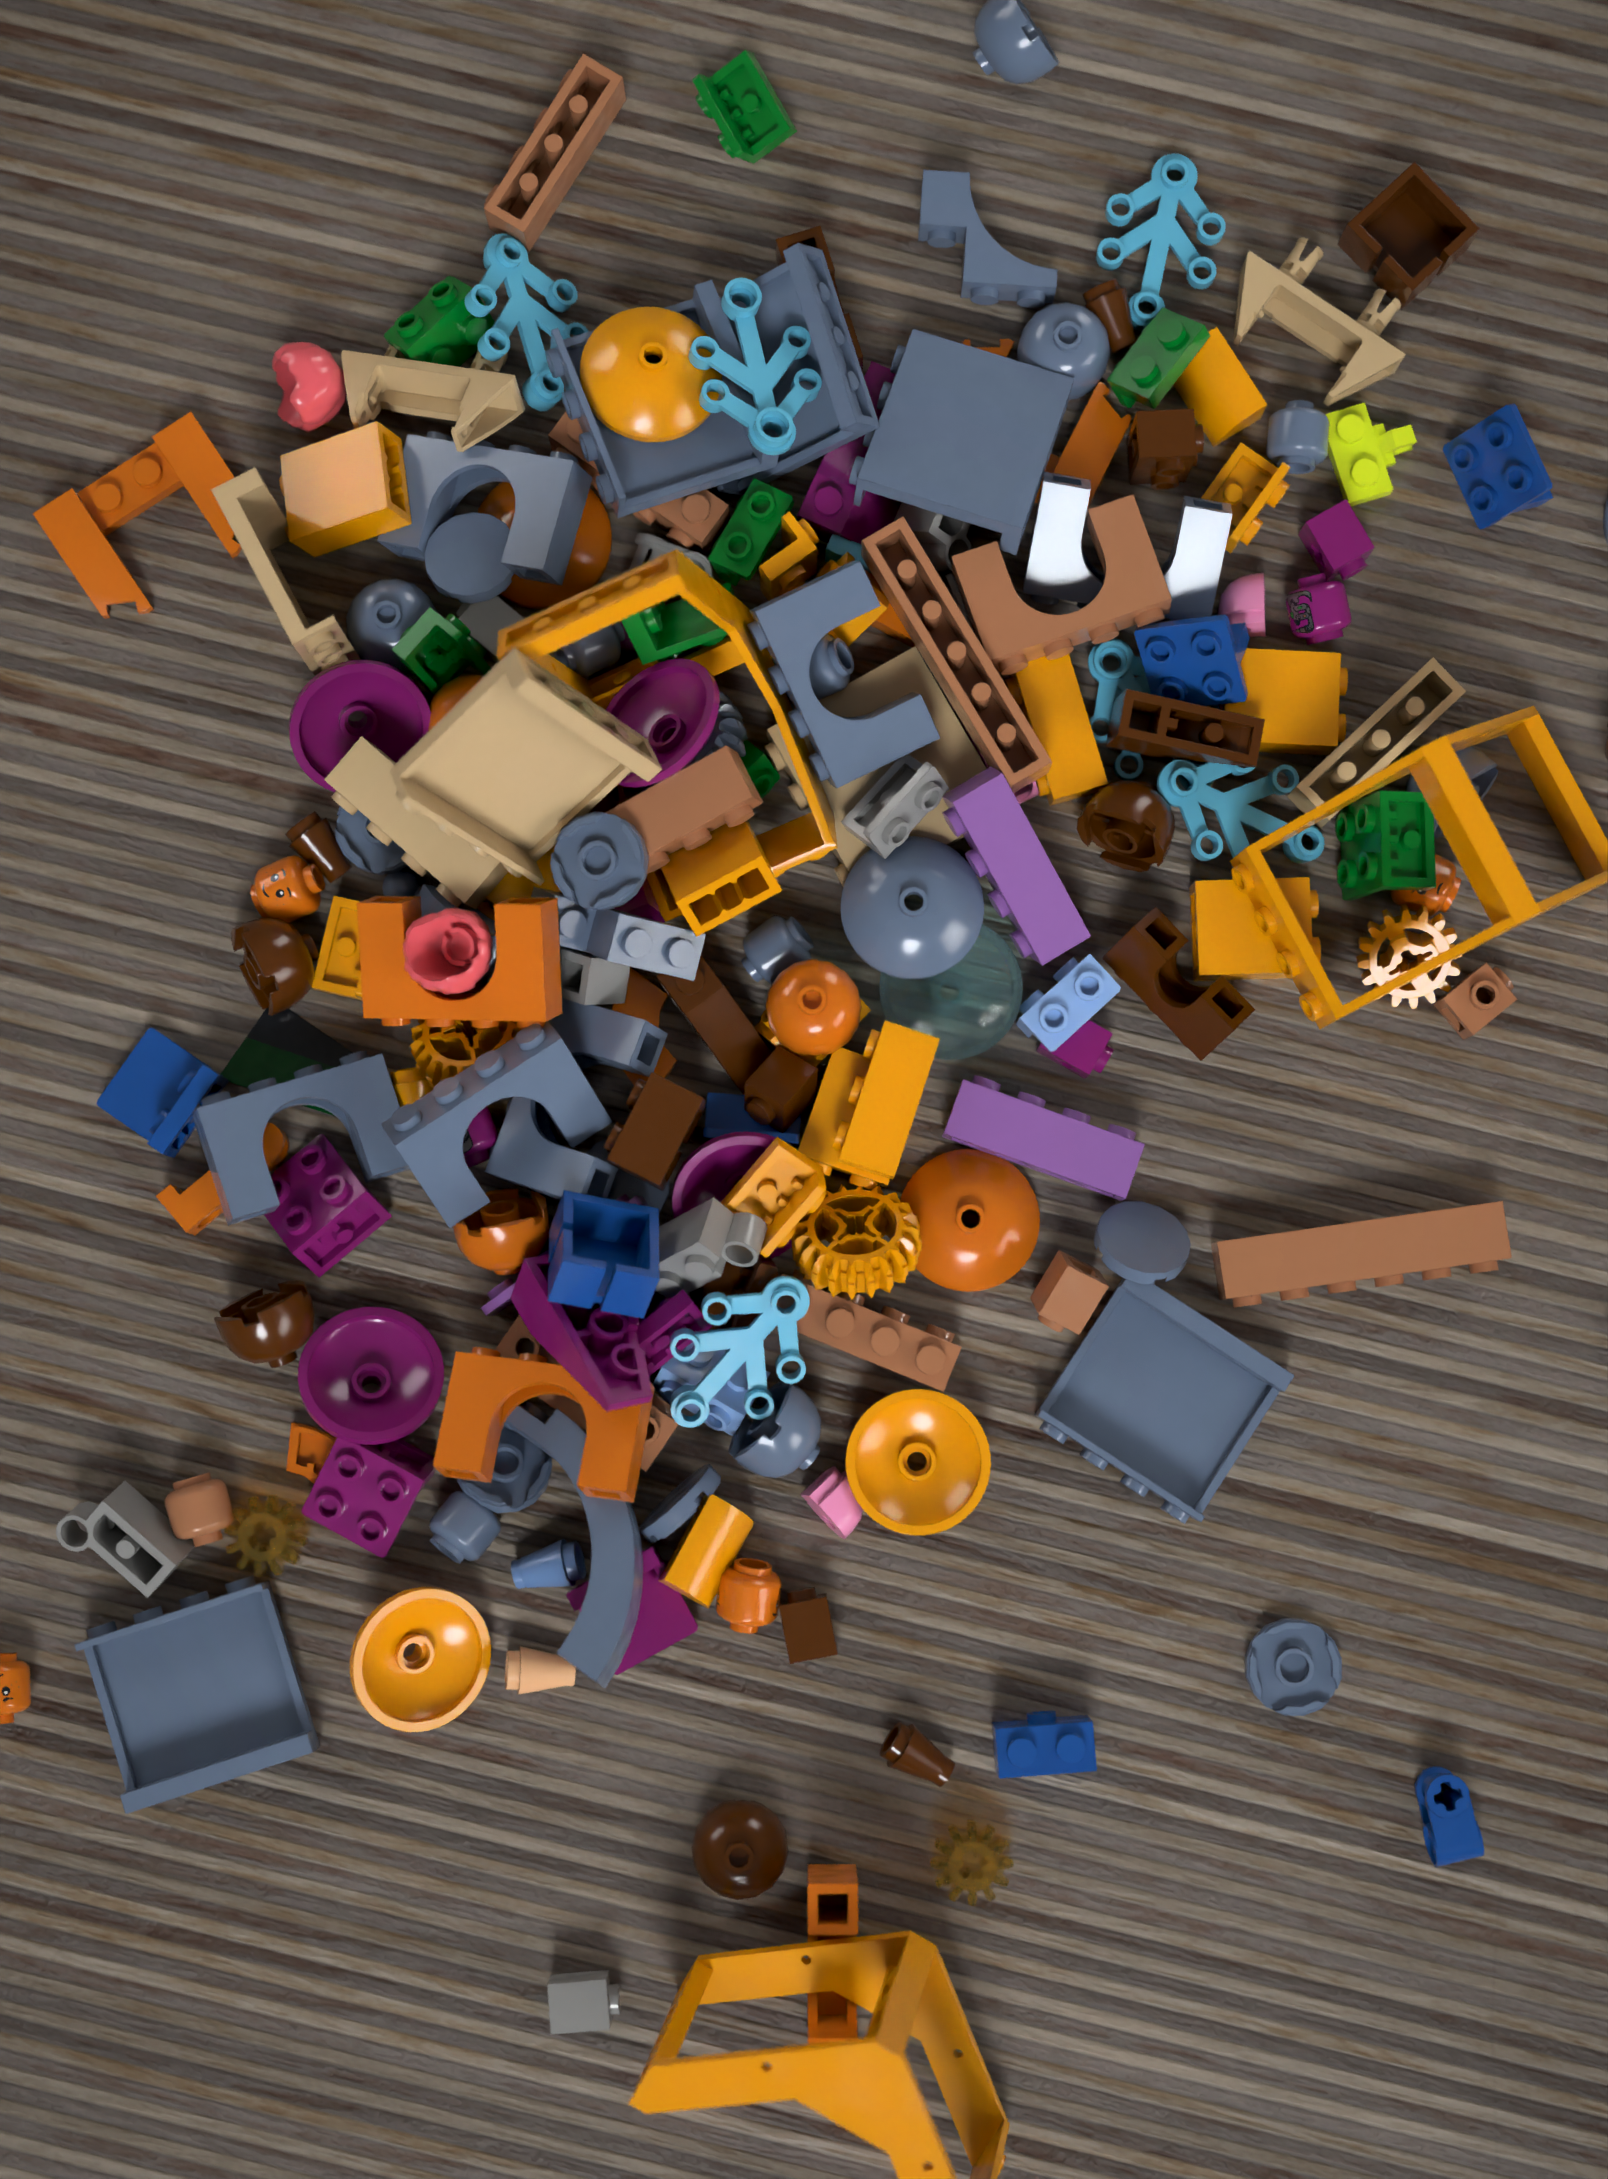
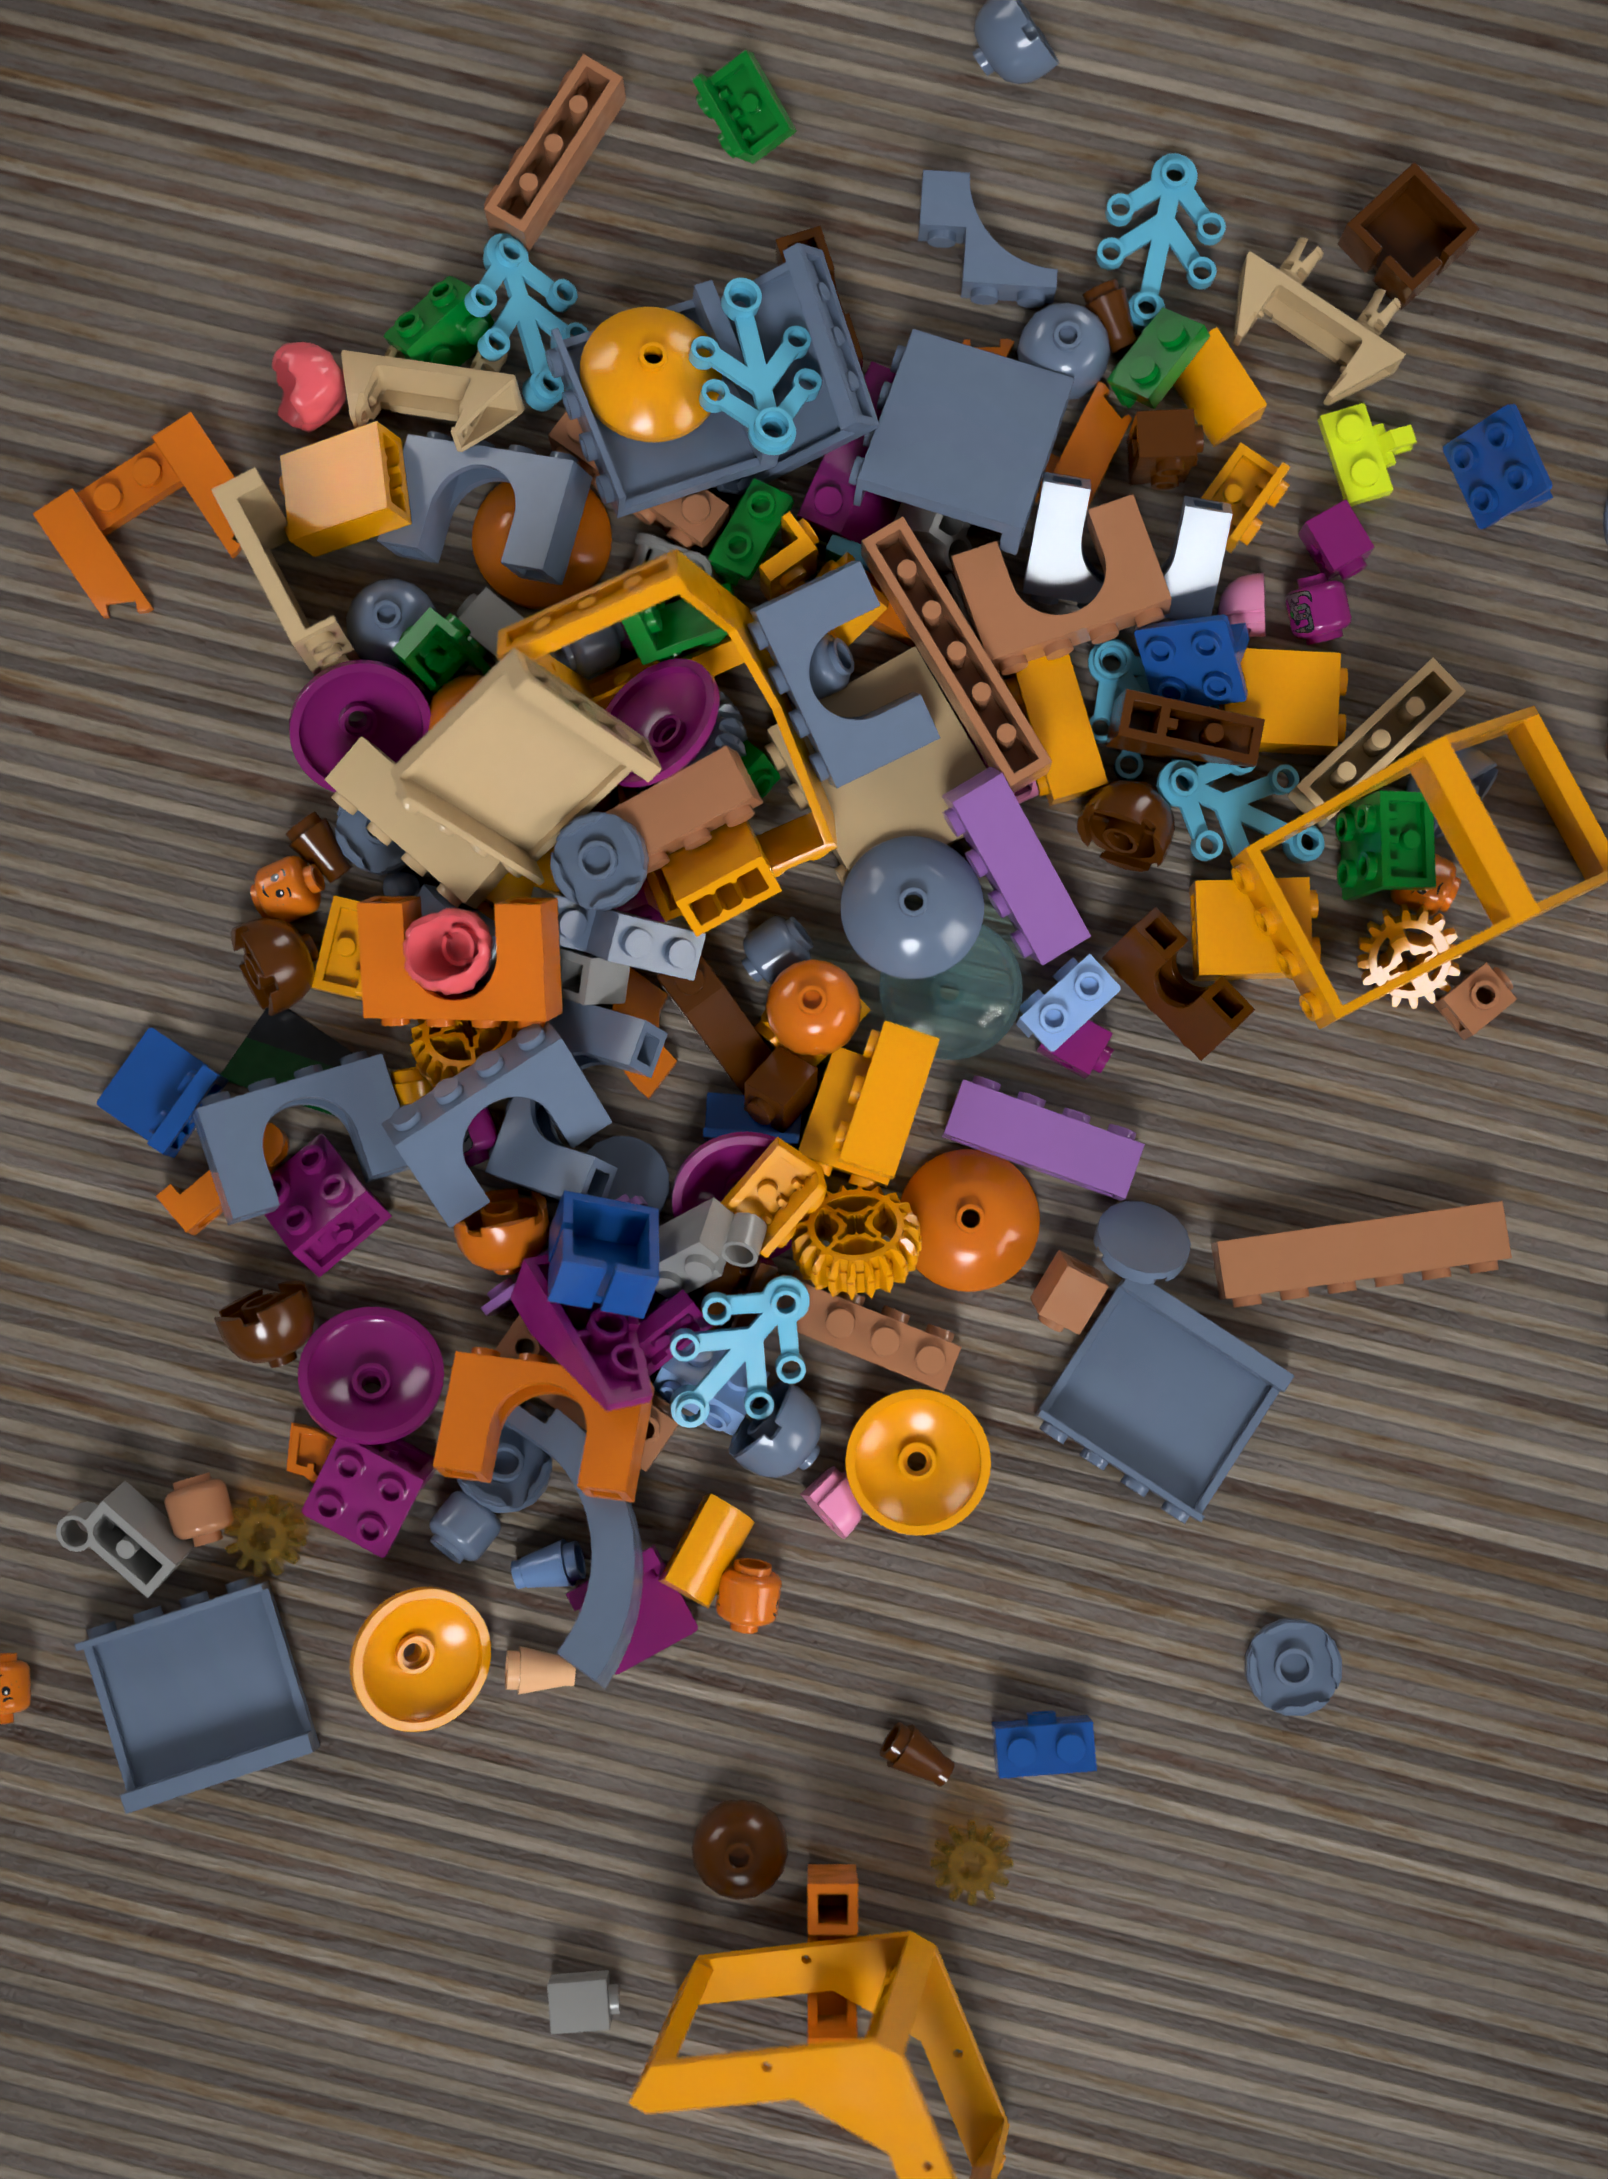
(467, 556): sand blue tile -> none
(657, 1126): reddish brown piece -> none
(679, 1504): sand blue tile -> none
(807, 1625): reddish brown brick -> none
(896, 805): light grey bracket -> none
(1298, 437): sand blue head -> none
(1448, 1825): blue piece -> none

